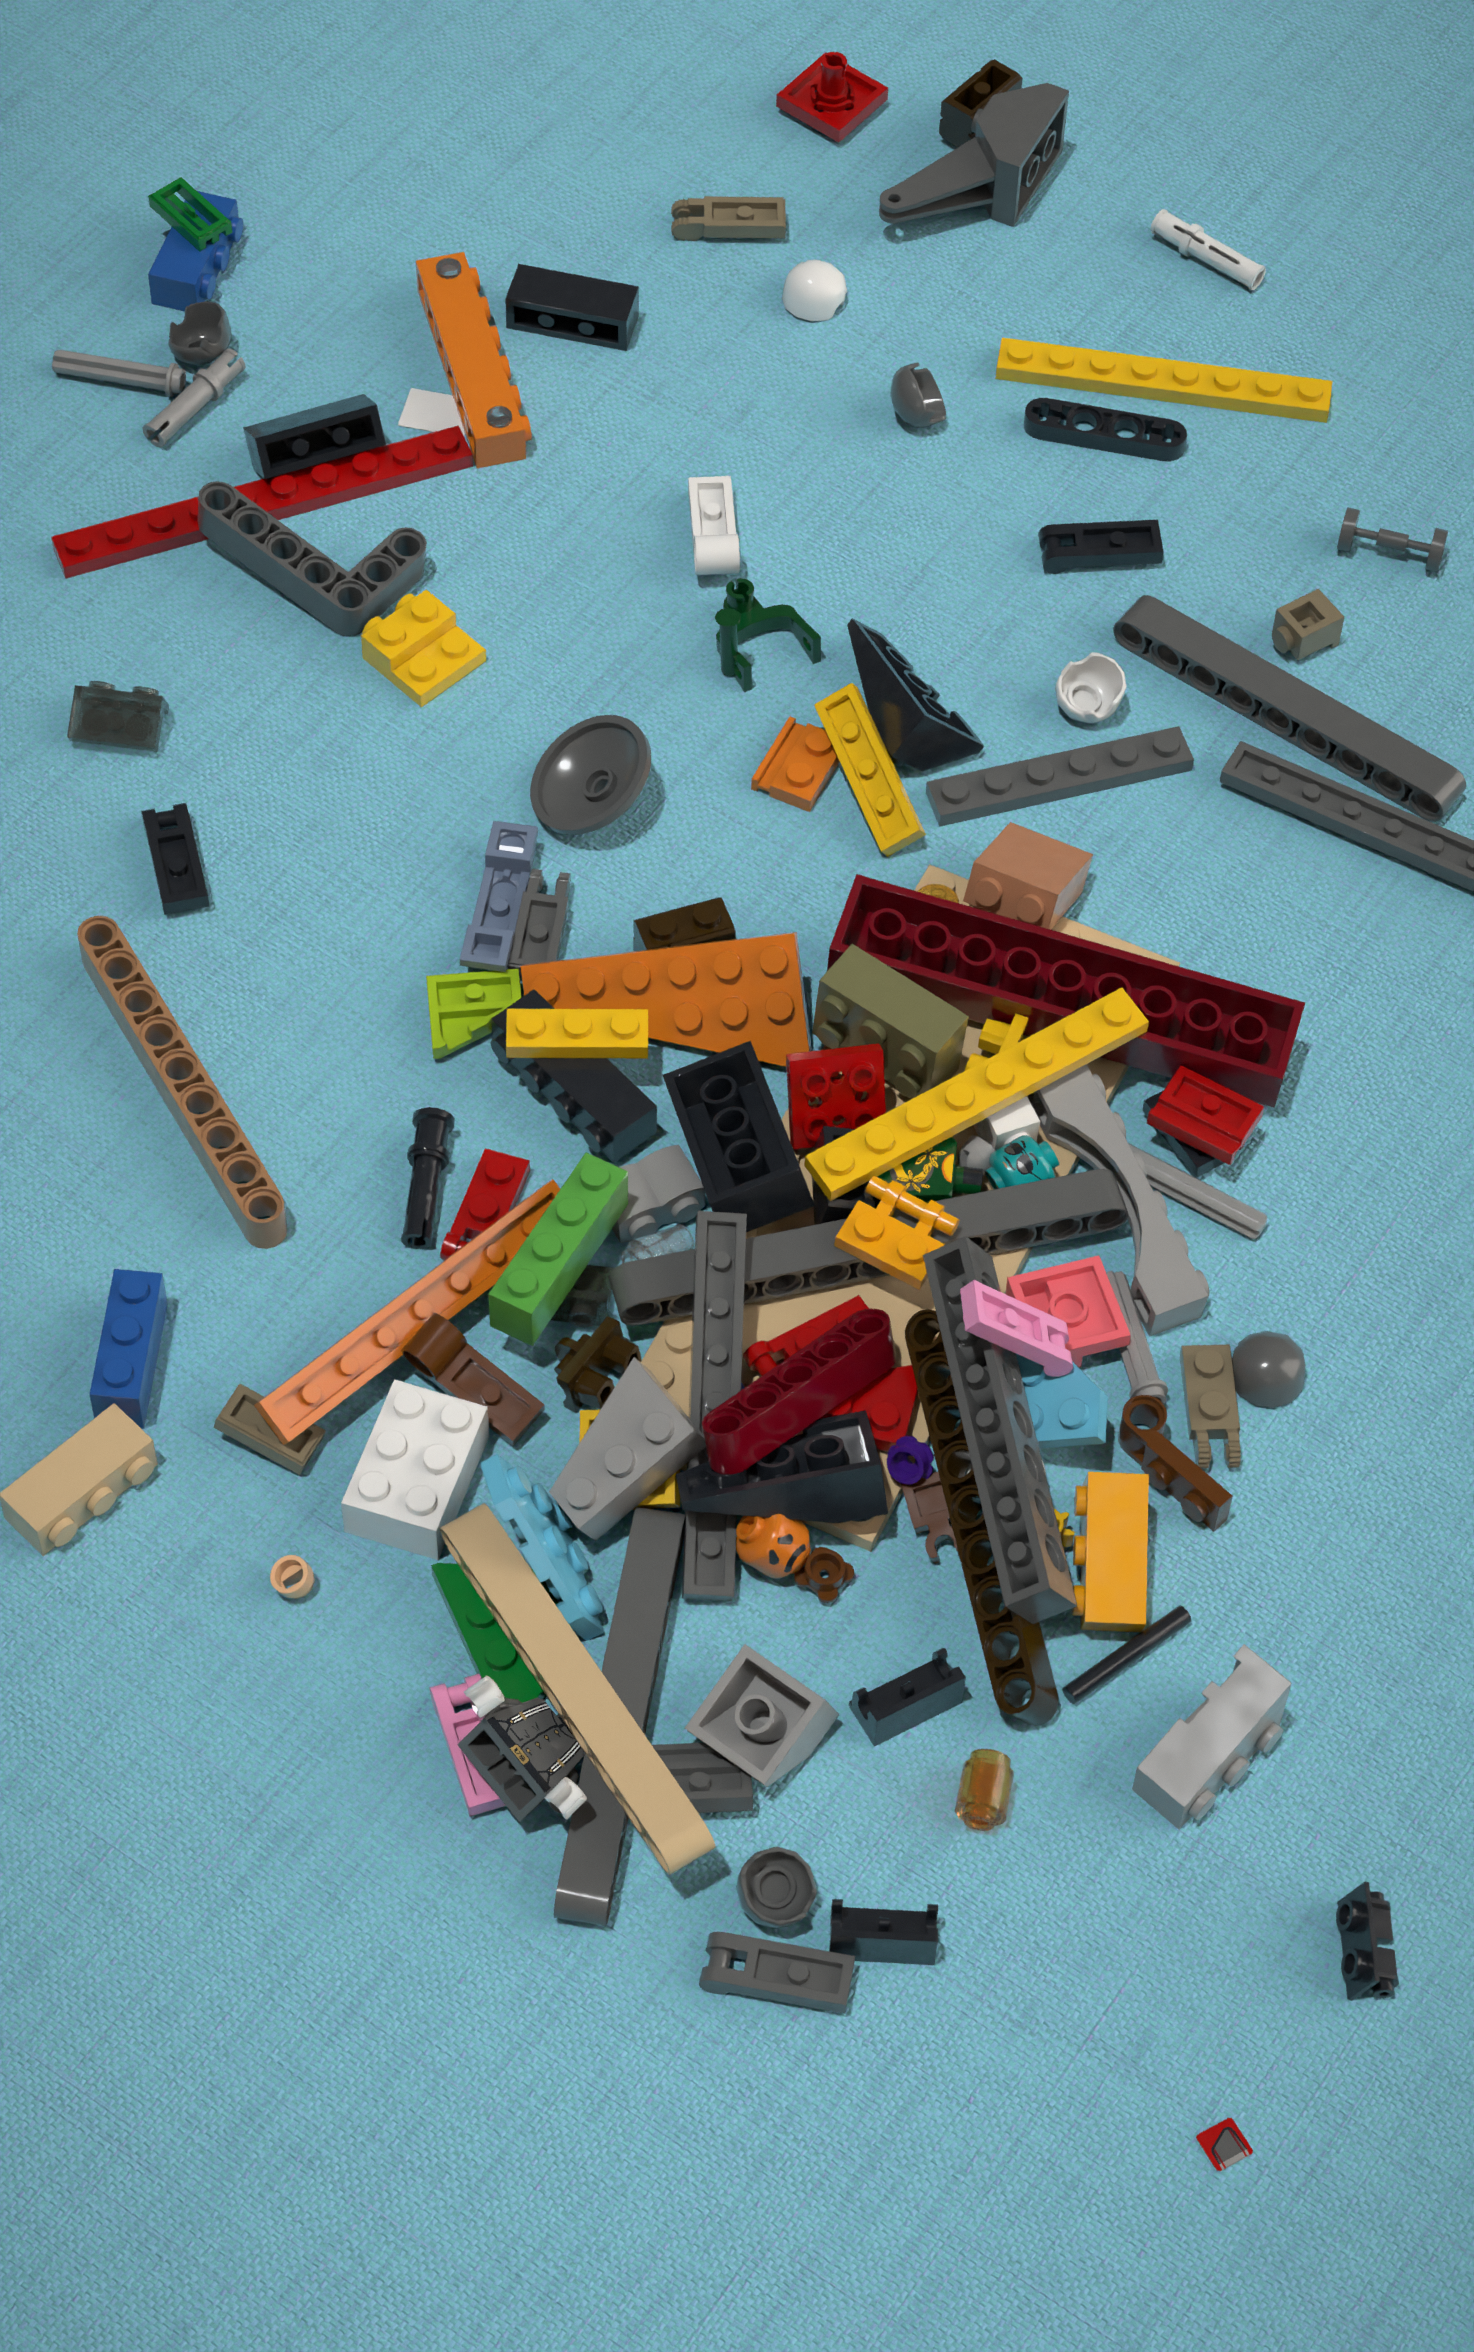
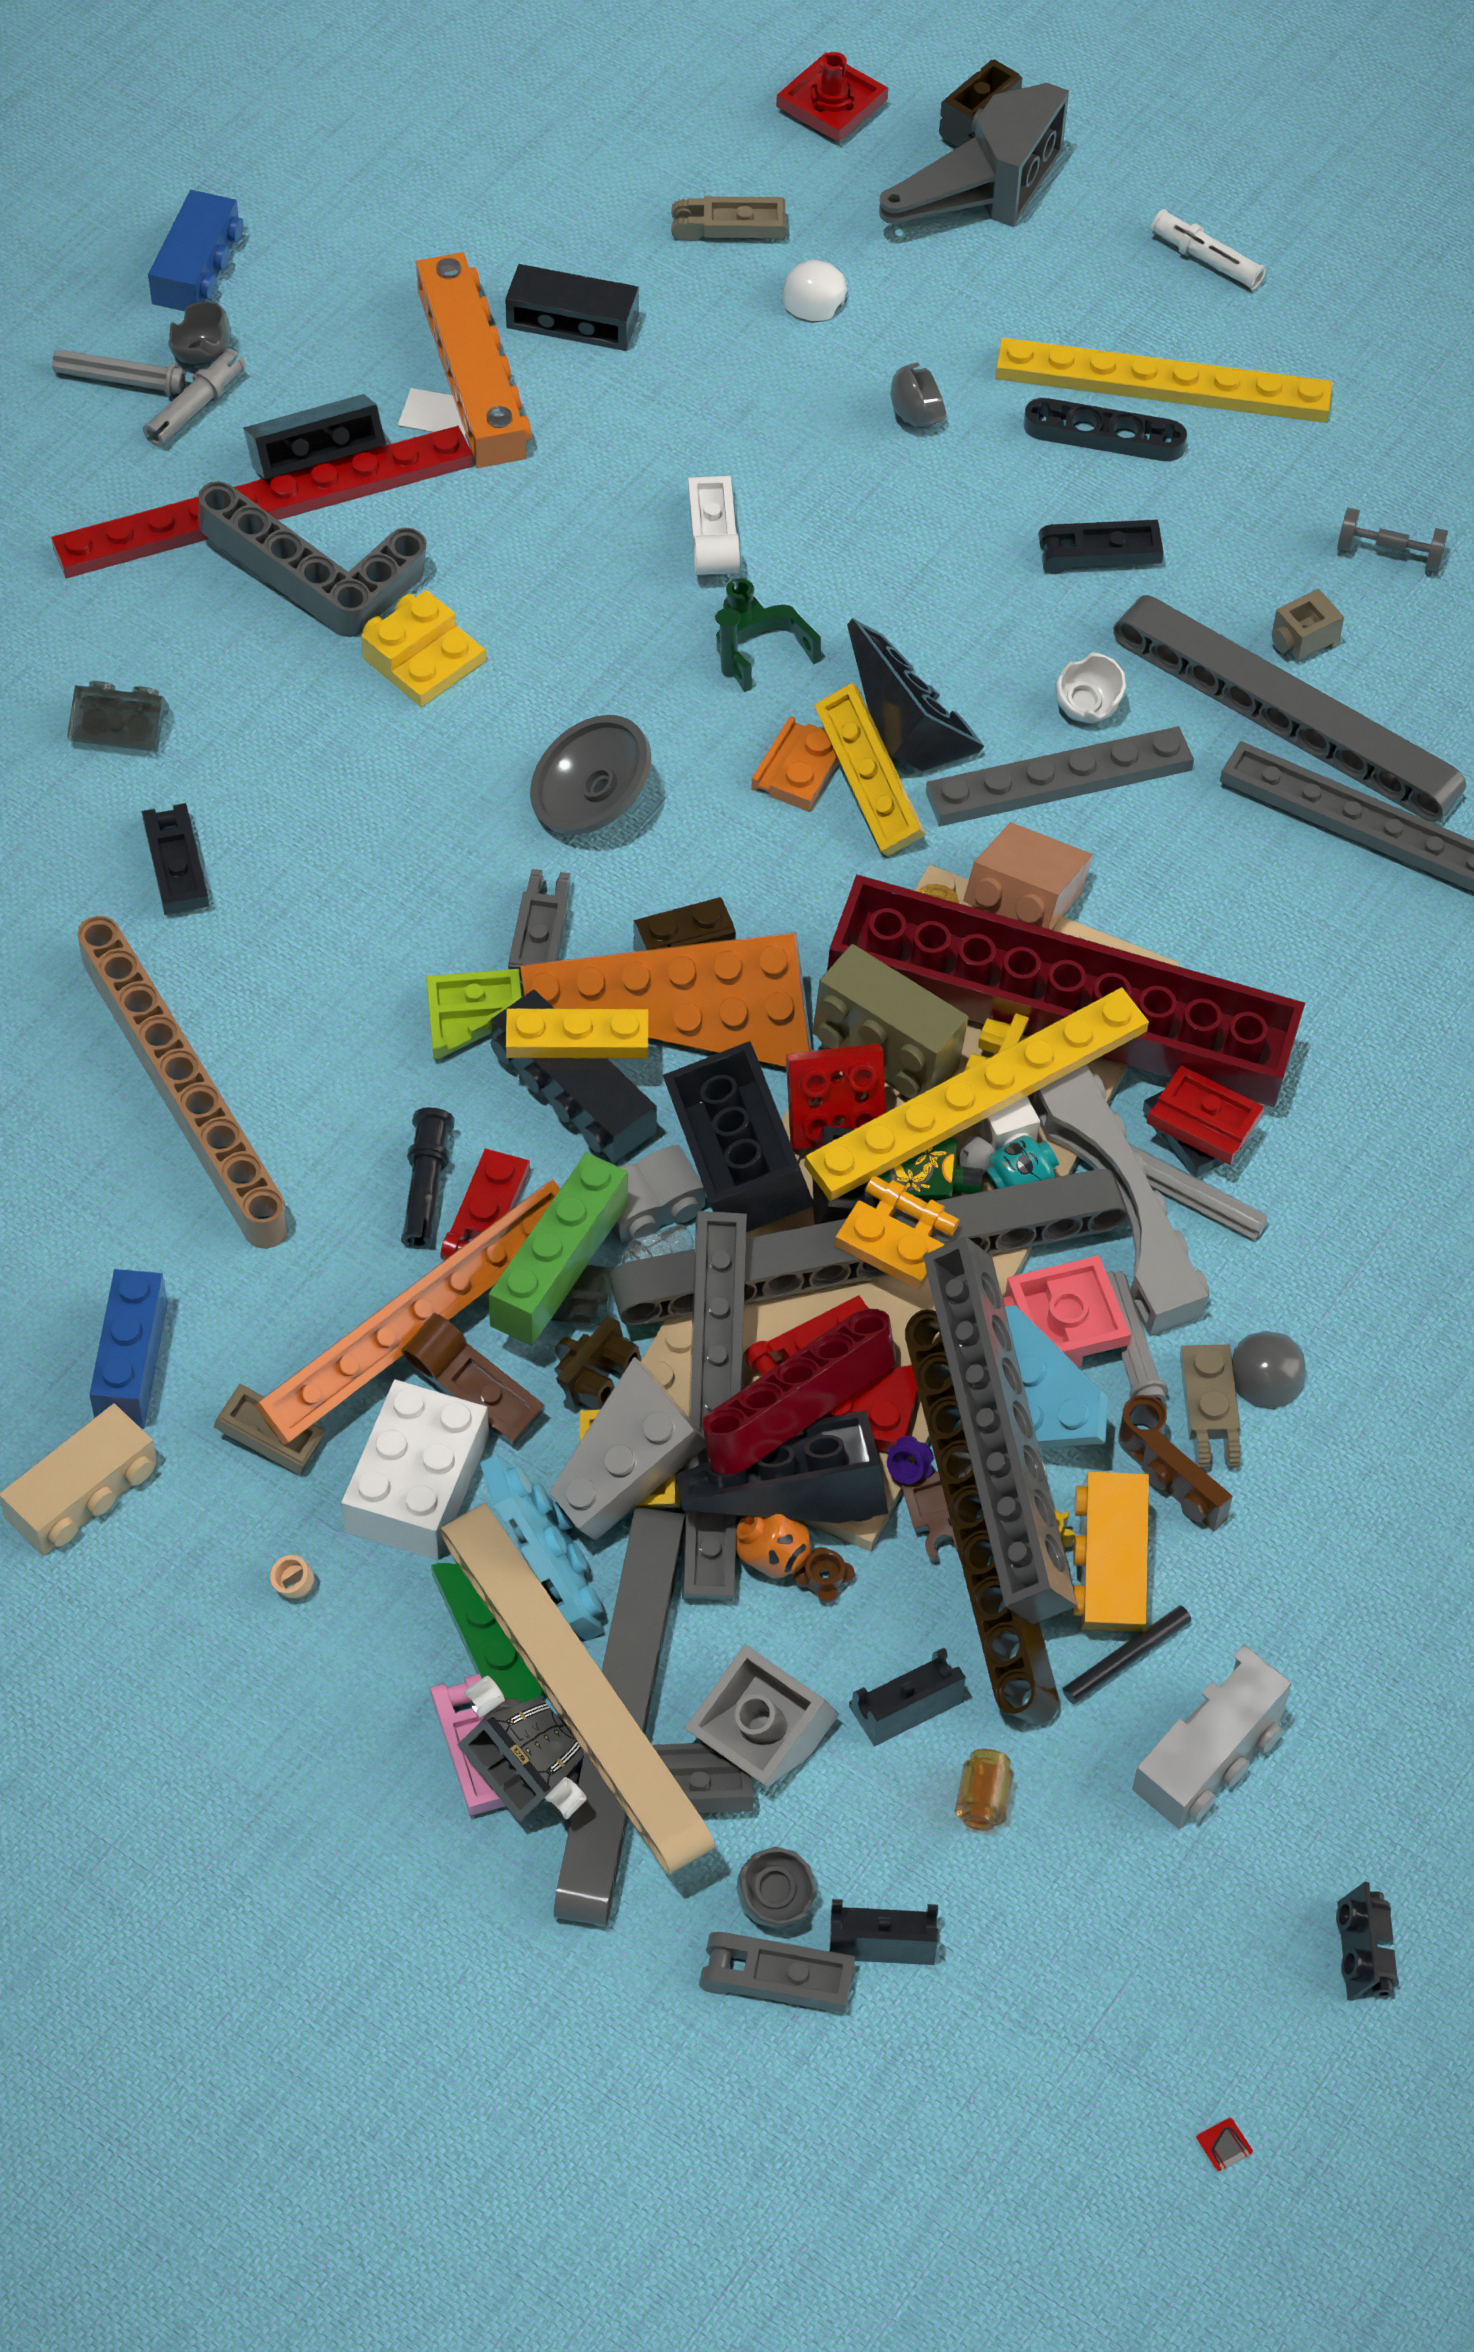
(183, 216): green tile -> none
(505, 877): sand blue slope -> none
(1016, 1327): bright pink plate -> none

